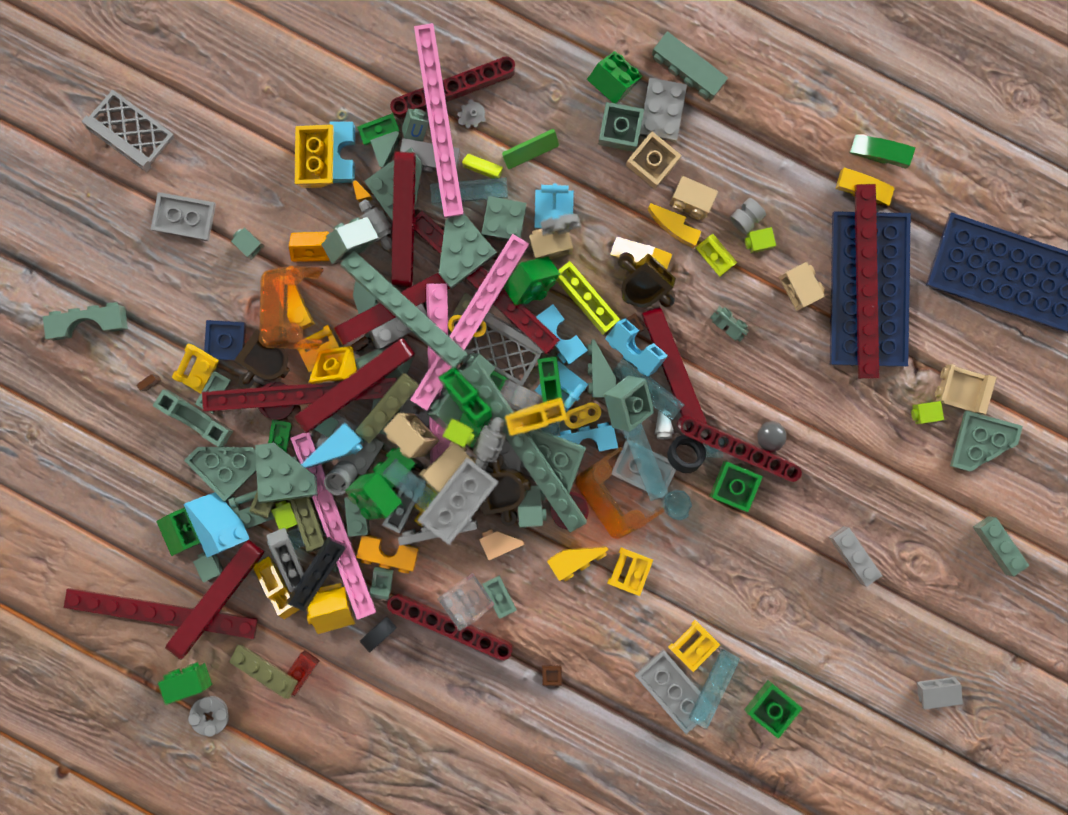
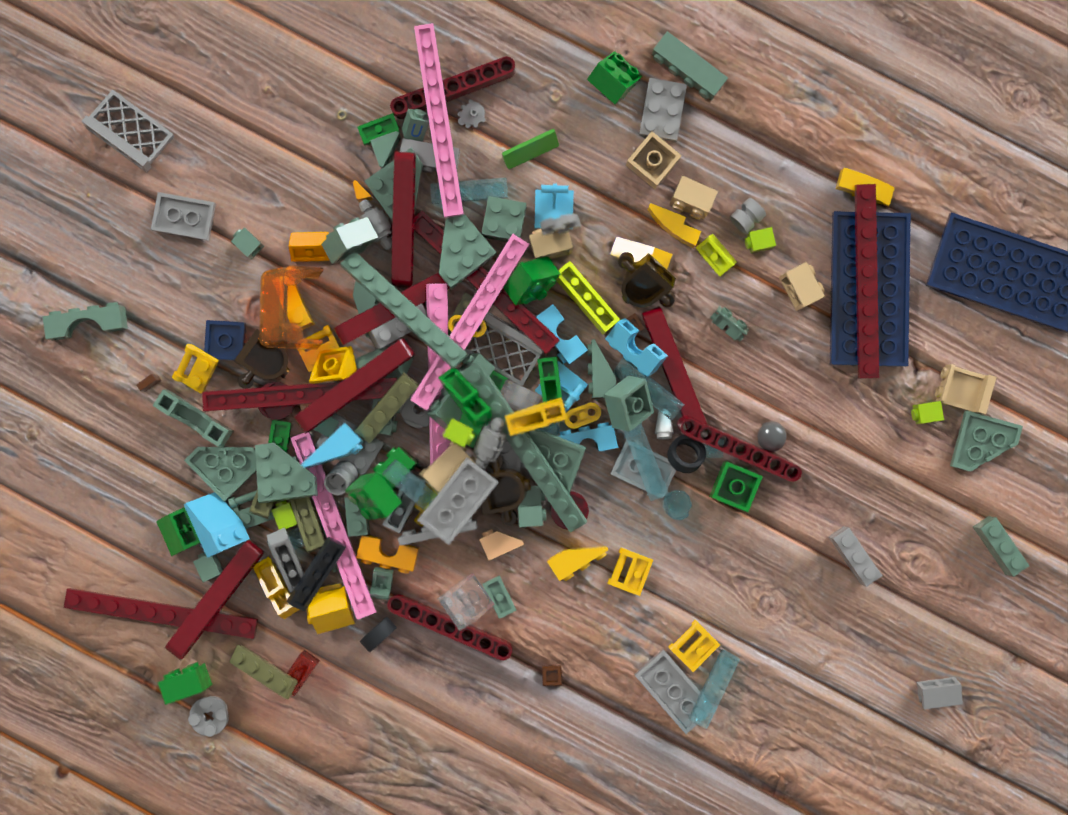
(216, 382): sand green plate -> none
(314, 156): yellow slope -> none
(342, 136): medium azure arch -> none
(360, 344): reddish brown tile -> none
(411, 435): tan brick -> none
(482, 166): neon yellow slope -> none
(603, 504): clear orange windscreen -> none
(621, 126): sand green brick -> none
(773, 709): green brick -> none
(882, 150): green slope -> none

